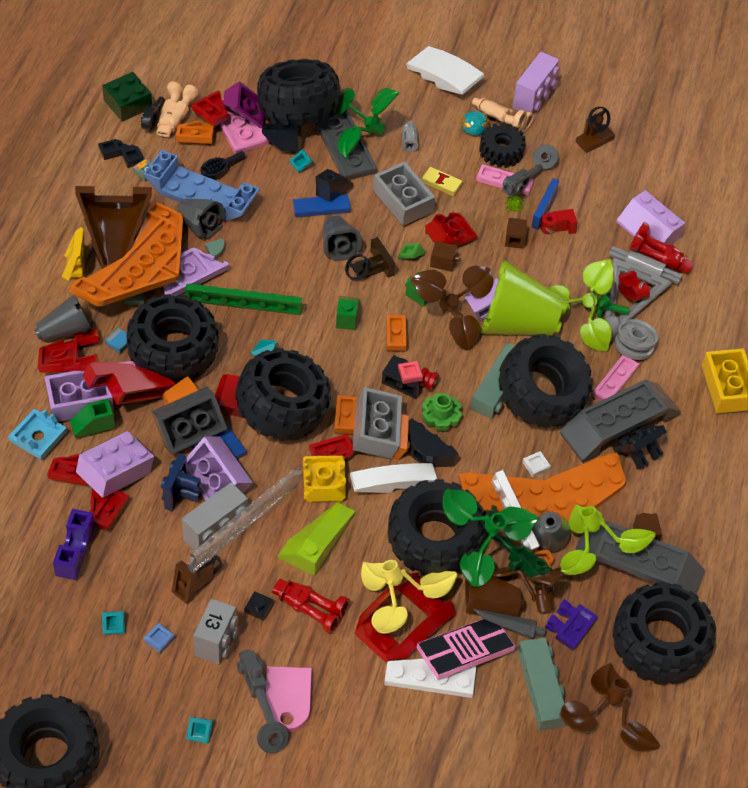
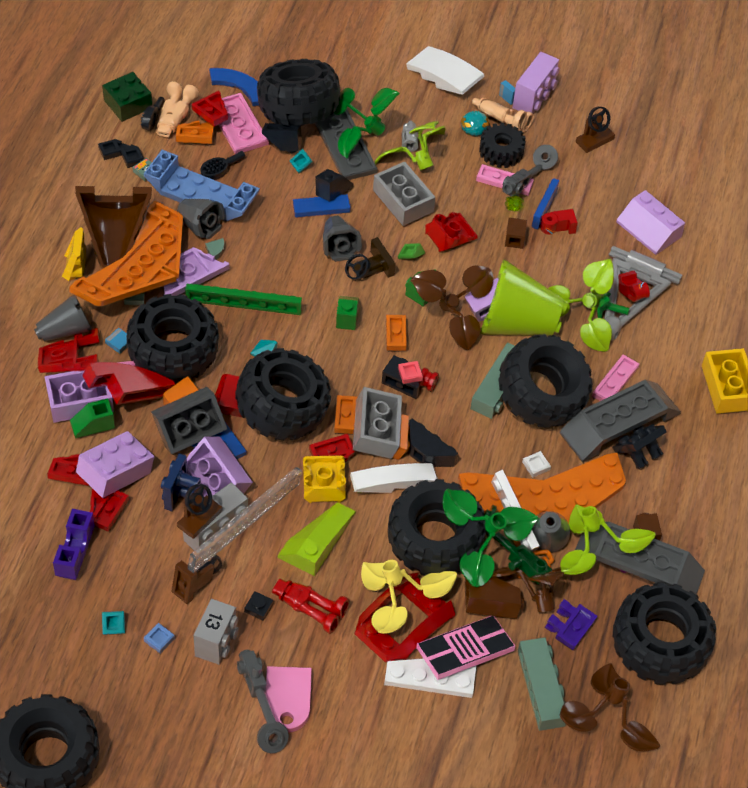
(34, 423): medium azure piece -> none
(198, 511): none -> reddish brown piece
(199, 729): teal slope -> none
(237, 79): none -> blue tile
(244, 103): magenta slope -> none
(422, 157): none -> lime plant
(441, 181): light yellow tile -> none
(441, 412): bright green plant -> none
(444, 256): reddish brown brick -> none
(507, 92): none -> dark azure tile
(520, 625): dark grey bar -> none
(635, 339): light grey wheel -> none
(668, 254): red piece -> none

